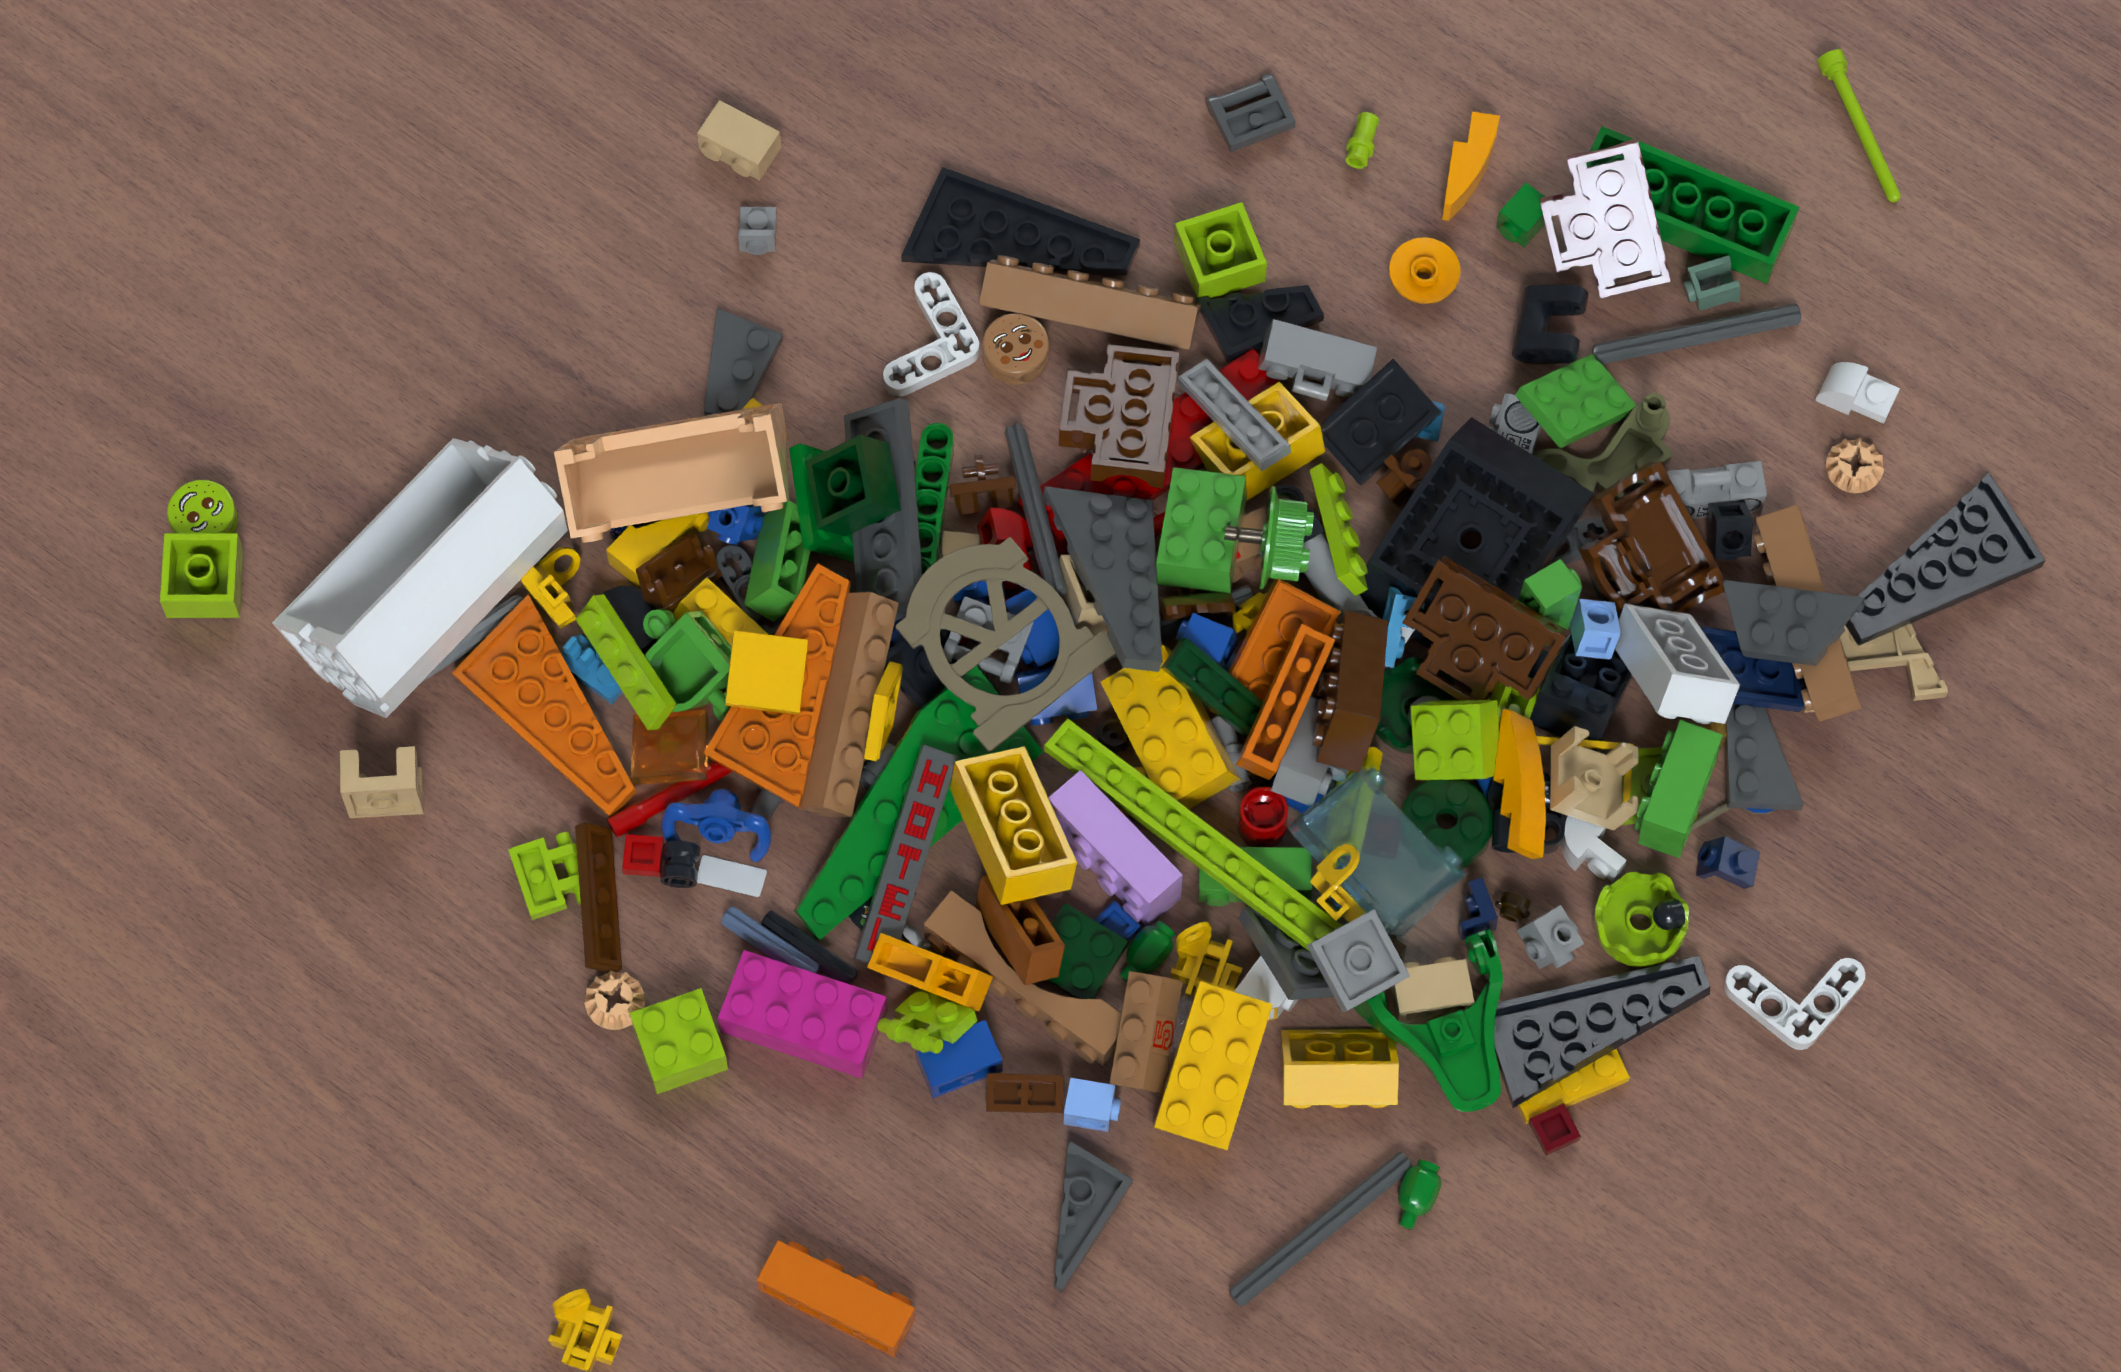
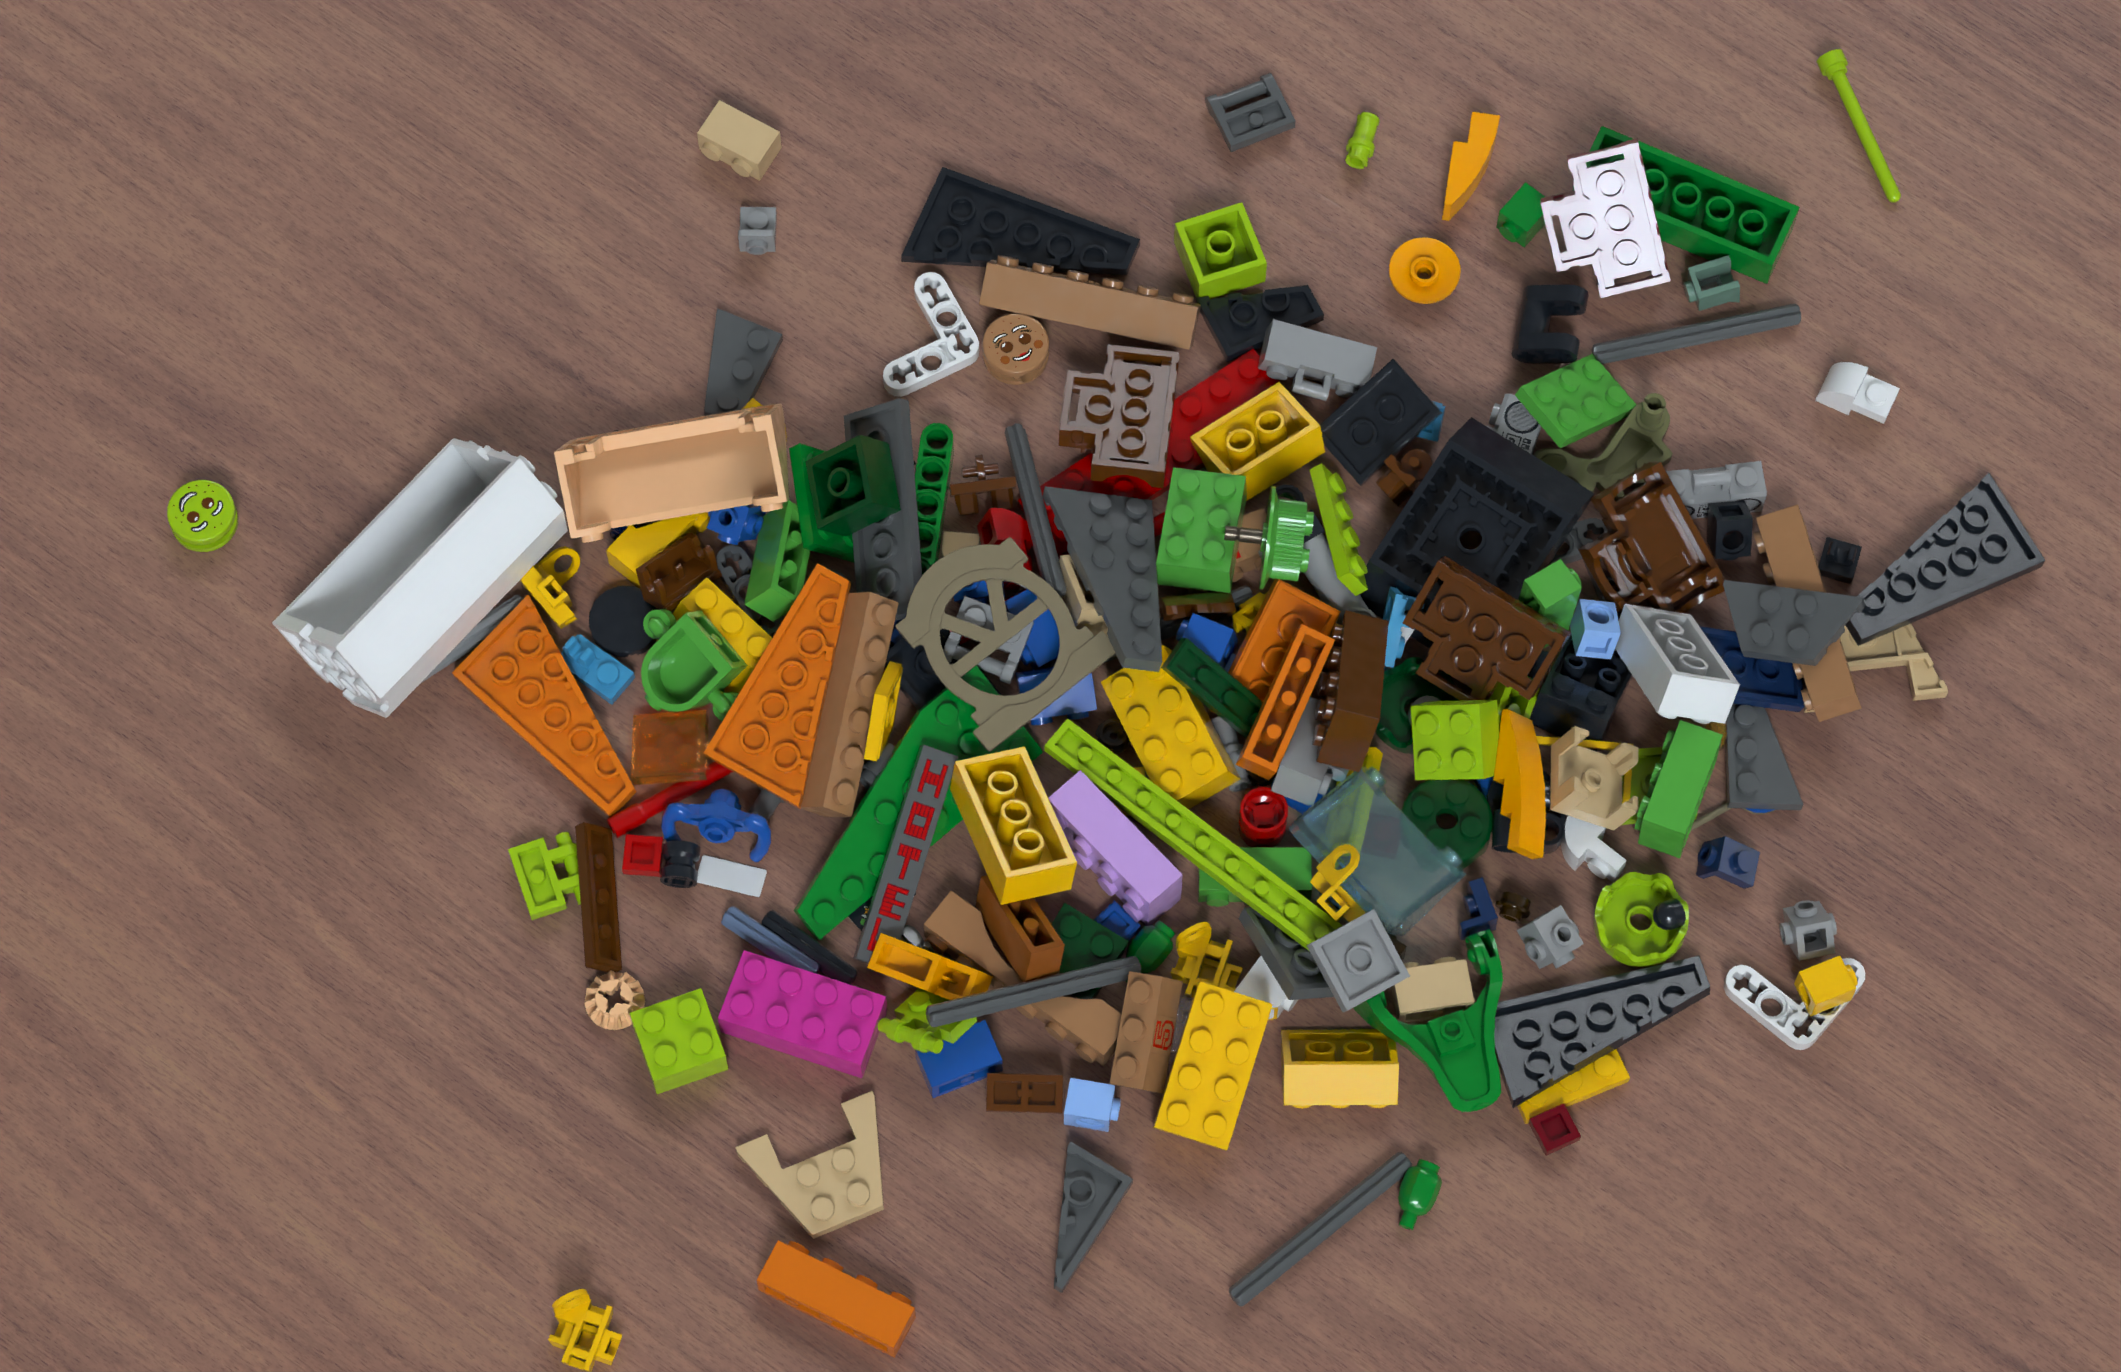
(201, 575): lime brick -> none
(382, 794): tan panel -> none
(626, 662): lime plate -> none
(766, 672): yellow tile -> none
(833, 1185): none -> tan wing
(1031, 991): none -> dark grey axle
(1234, 415): light grey tile -> none
(1808, 930): none -> light grey brick
(1826, 985): none -> yellow brick
(1839, 560): none -> black tile
(1841, 473): light nougat gear -> none

